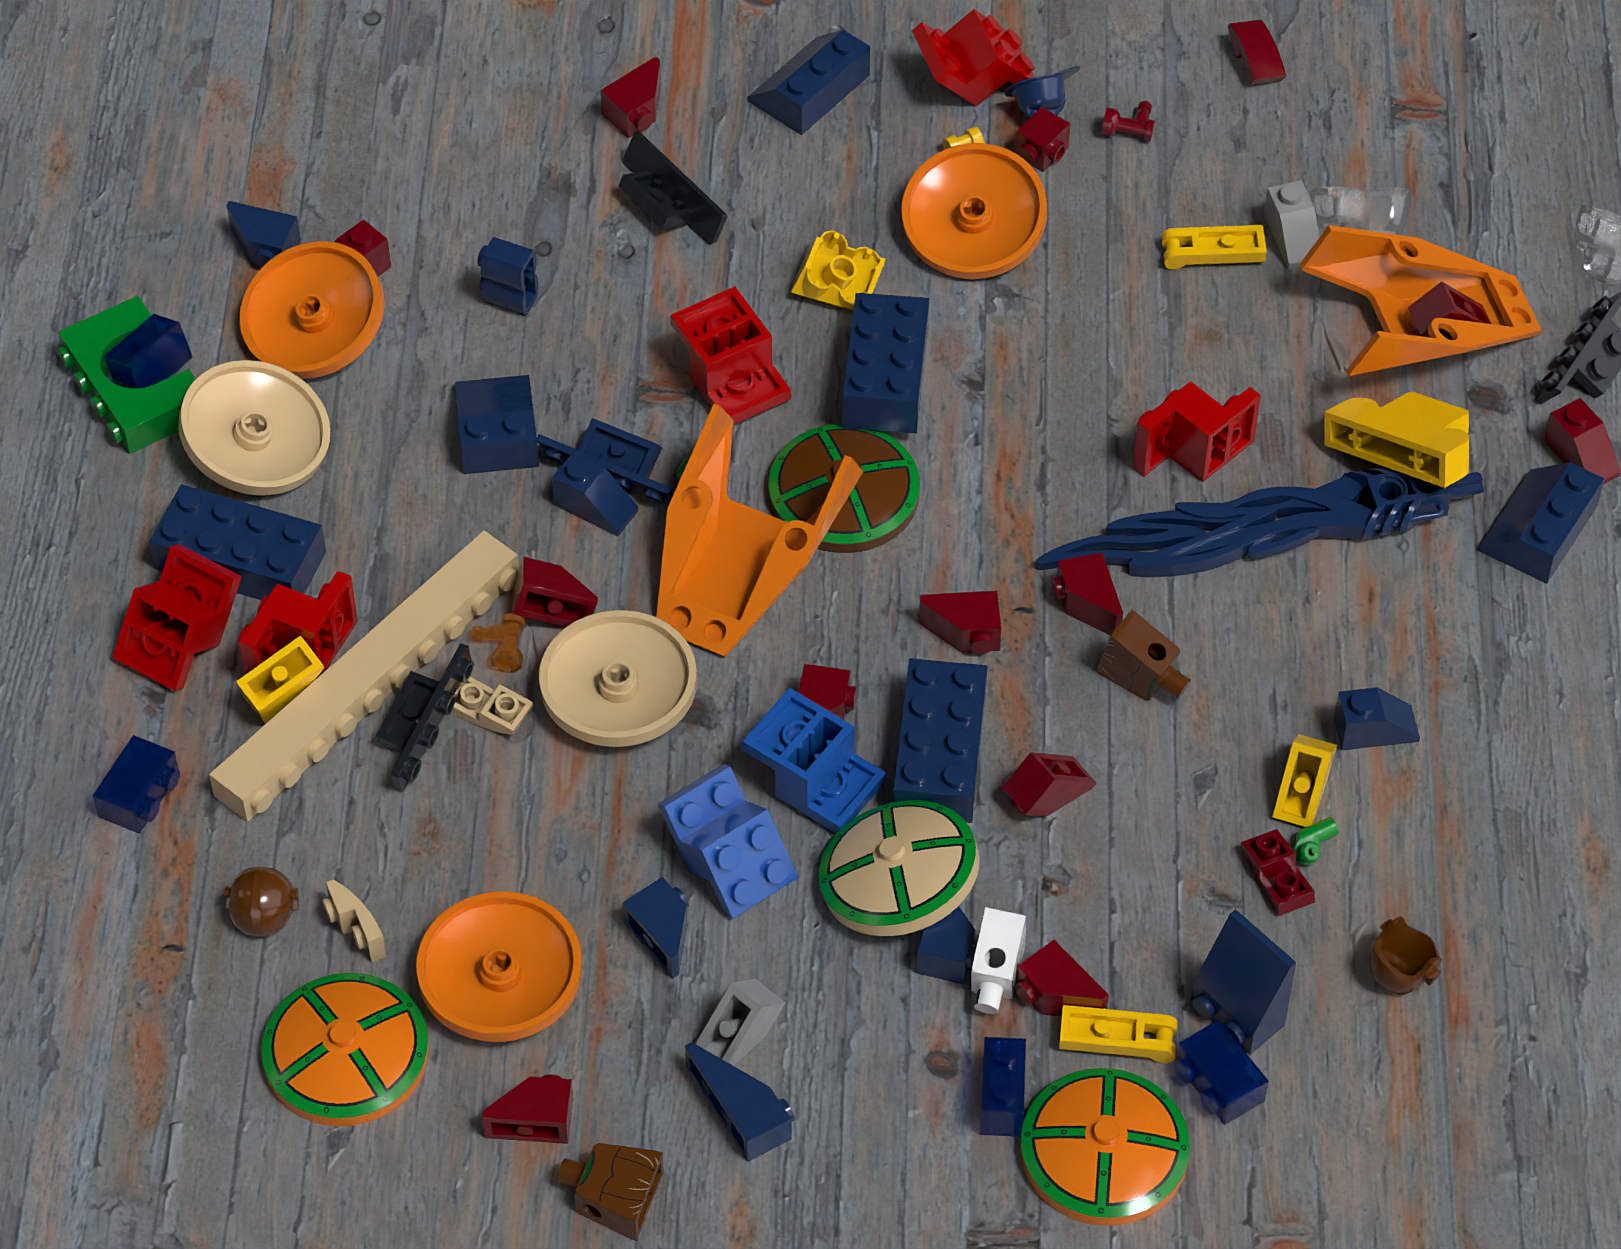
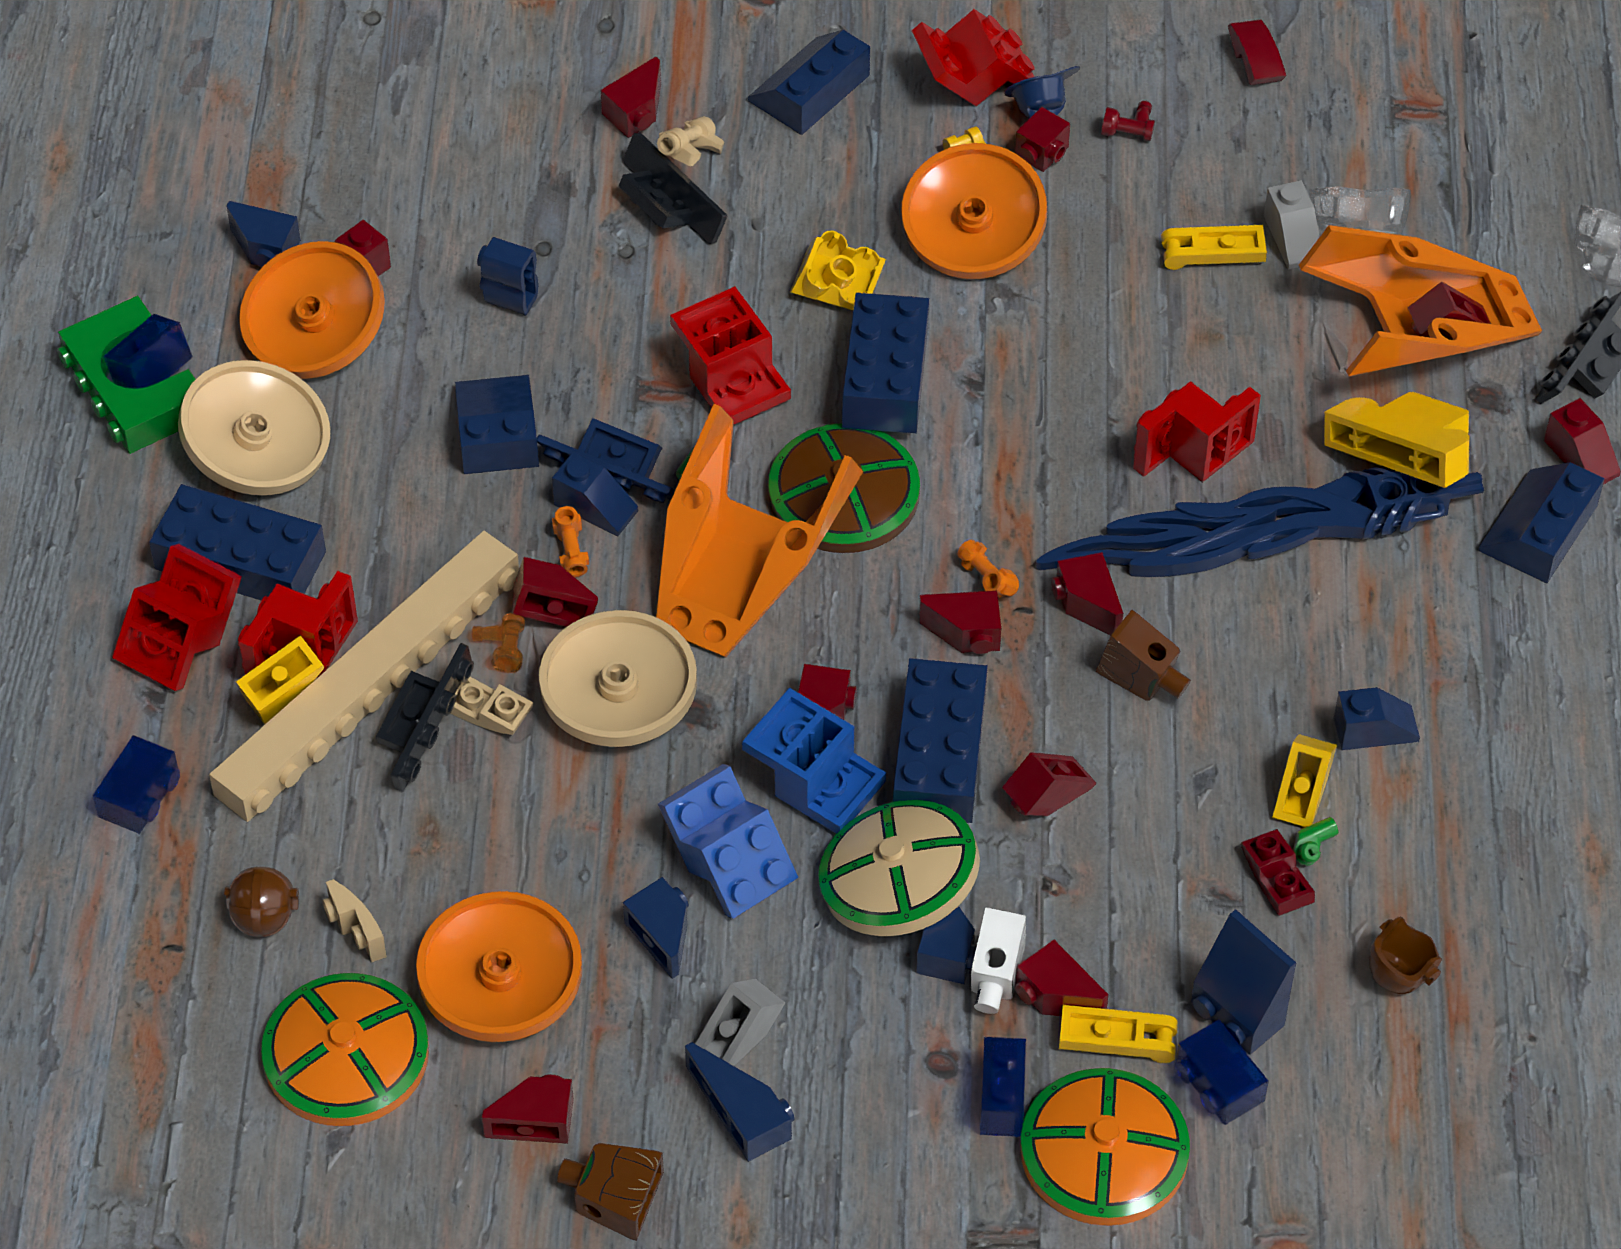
(566, 527): none -> orange bar
(681, 143): none -> tan piece
(993, 579): none -> orange bar

